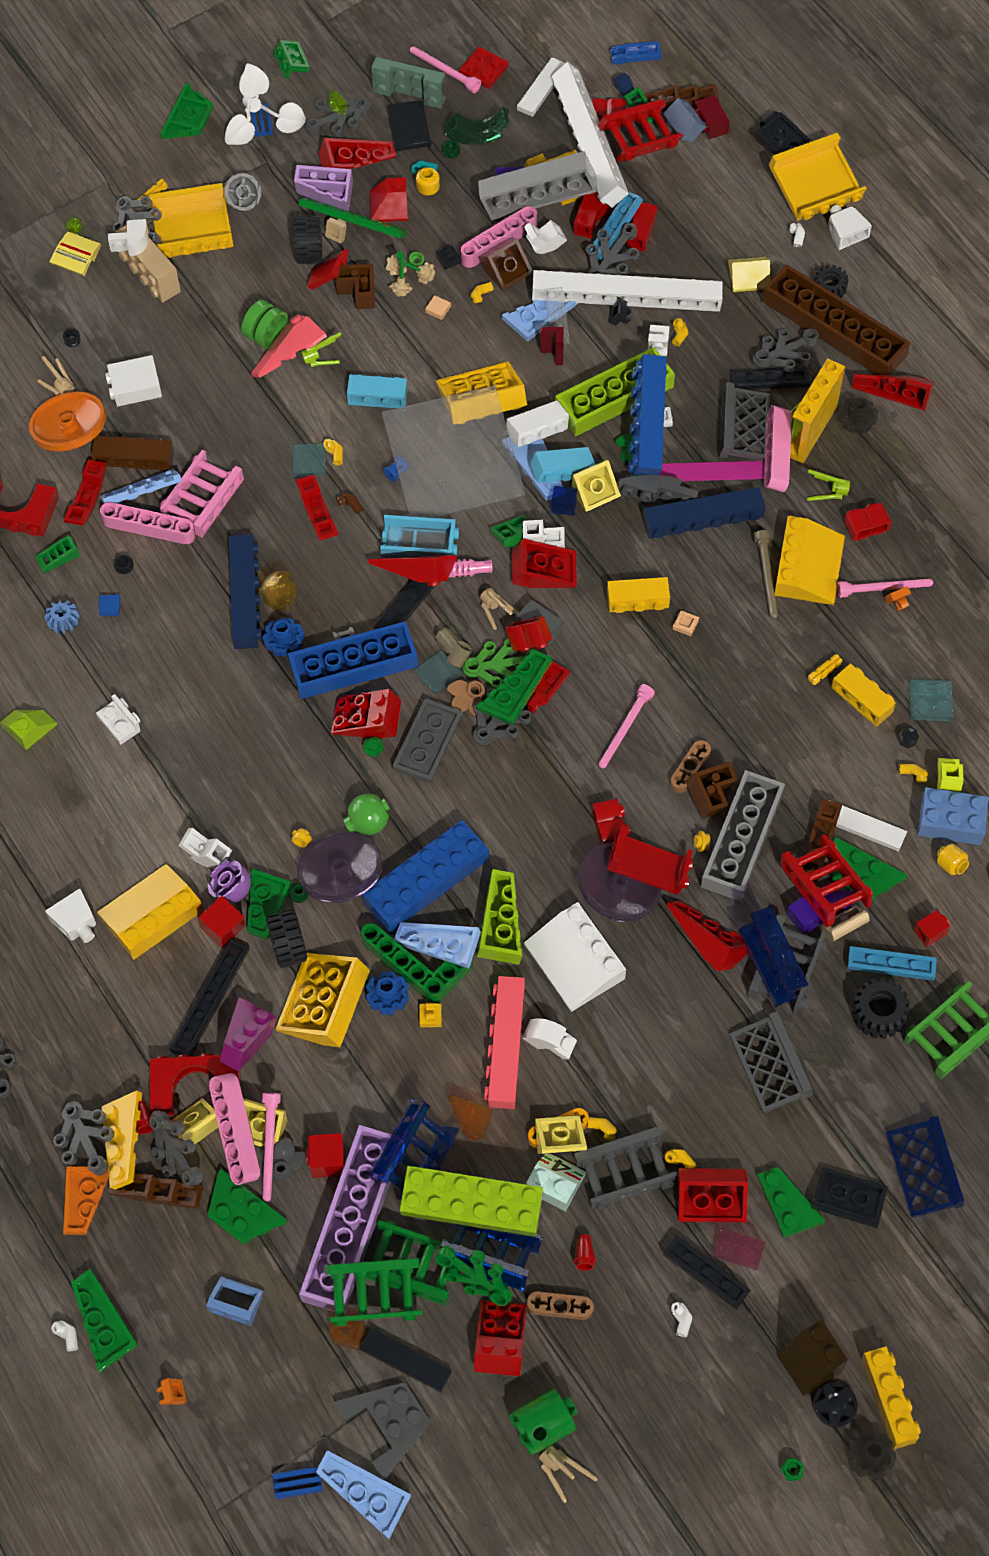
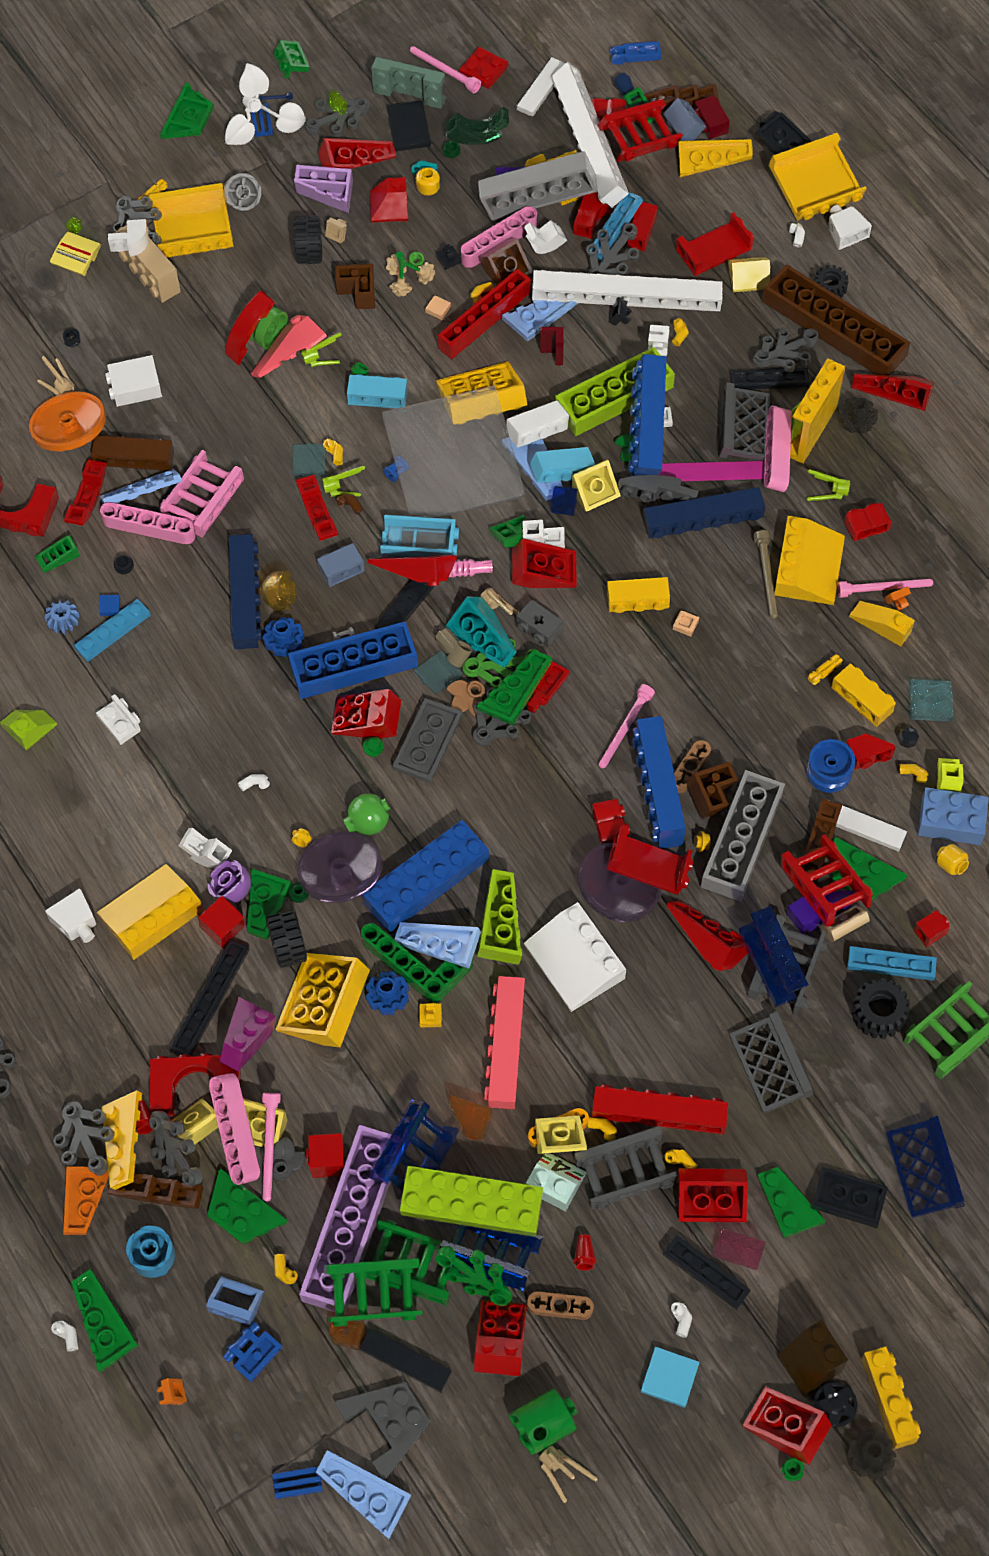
(112, 630): none -> dark azure plate
(144, 1241): none -> dark azure brick
(245, 325): none -> red slope
(254, 779): none -> white arm
(257, 1356): none -> blue plate
(282, 1272): none -> yellow arm
(289, 96): none -> dark blue hinge
(327, 269): red slope -> none
(332, 483): none -> lime plant
(340, 565): none -> sand blue brick
(353, 217): green tile -> none
(359, 368): none -> green plate
(481, 630): none -> teal wedge
(484, 314): none -> red brick
(528, 634): red brick -> none
(549, 1035): white brick -> none
(556, 310): clear tile -> none
(659, 783): none -> blue brick
(660, 1110): none -> red brick
(670, 1377): none -> medium azure tile
(711, 154): none -> yellow wing
(715, 246): none -> red panel
(788, 1424): none -> red slope
(830, 765): none -> blue wheel
(870, 750): none -> red slope
(884, 621): none -> yellow slope

